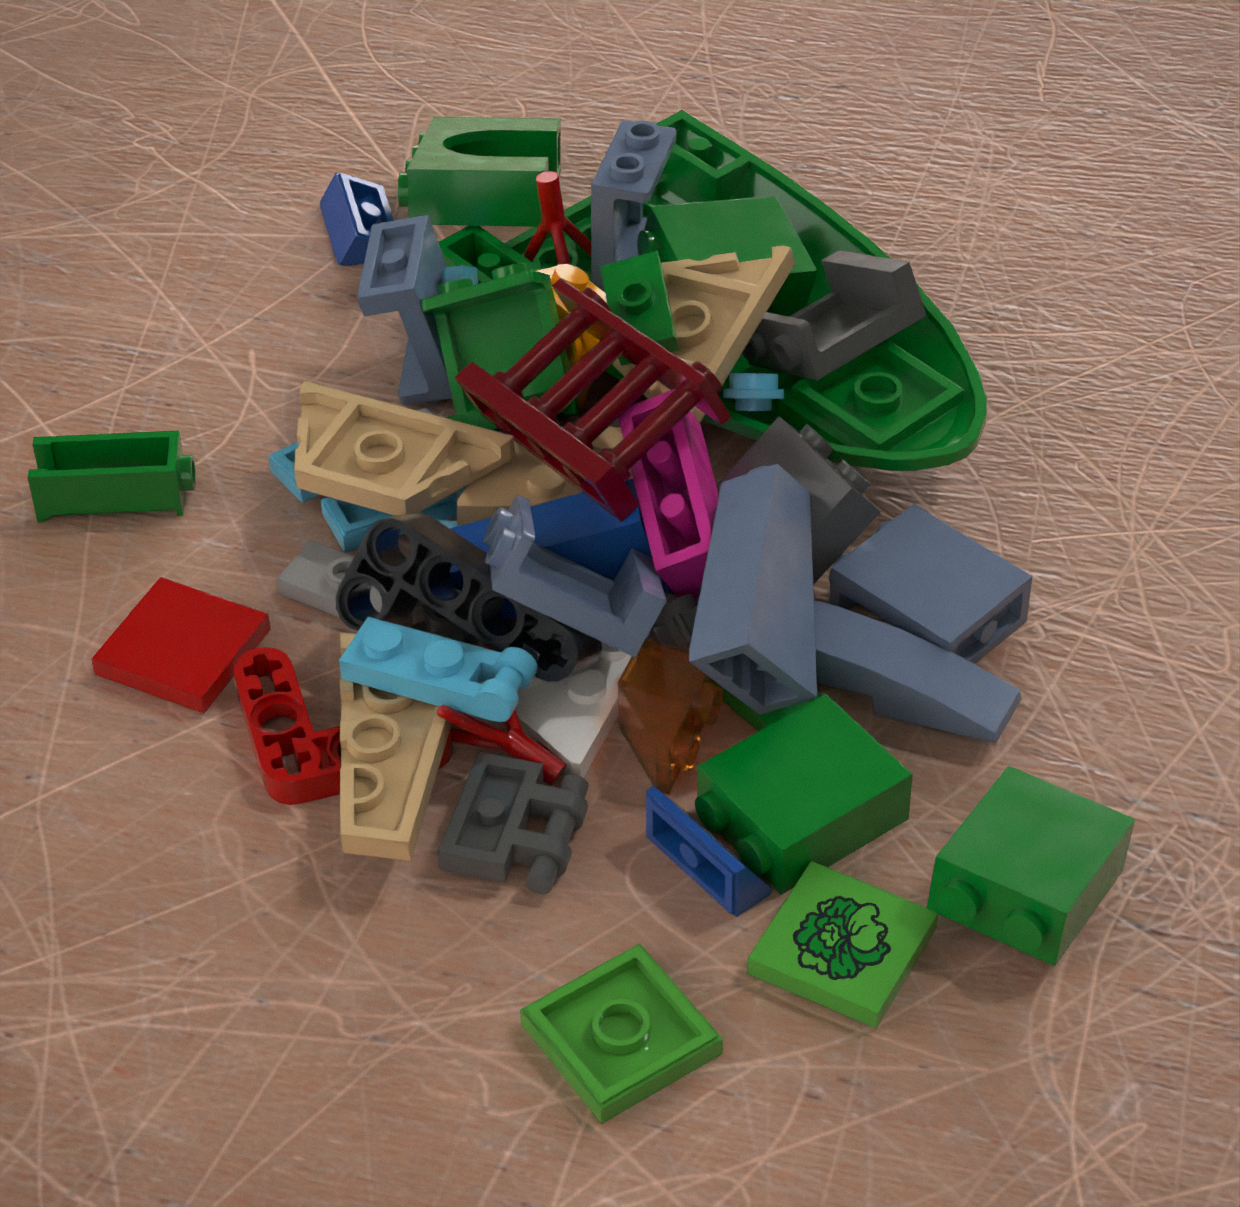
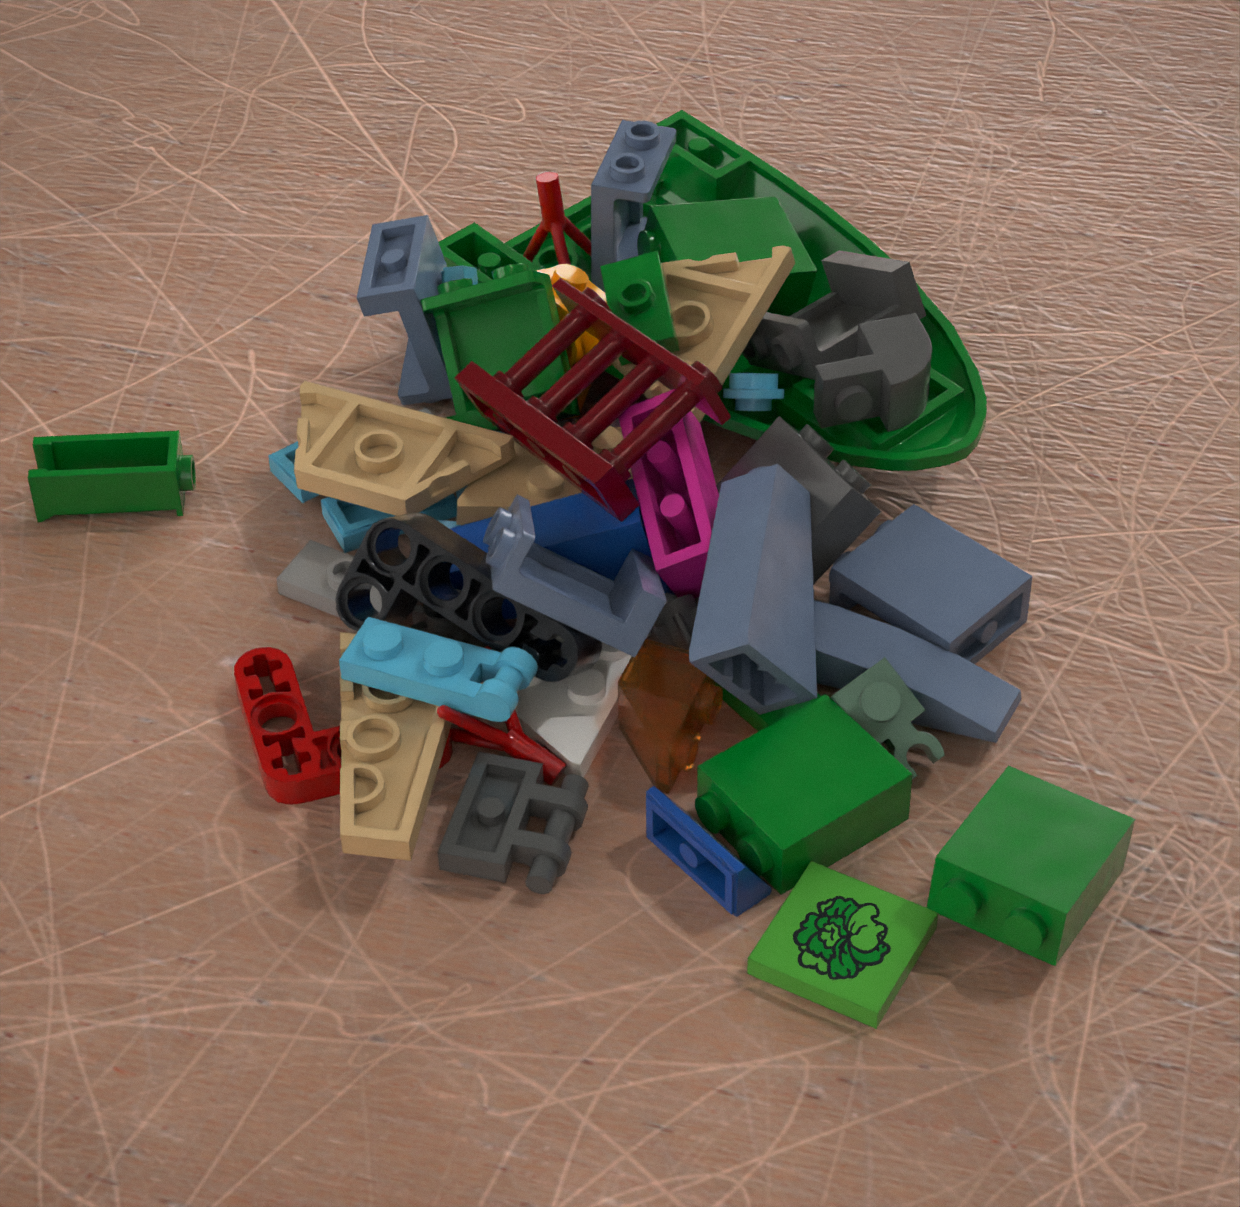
(180, 644): red tile -> none
(349, 212): blue slope -> none
(480, 170): green arch -> none
(621, 1032): bright green tile -> none
(882, 381): none -> dark grey brick
(885, 710): none -> sand green plate

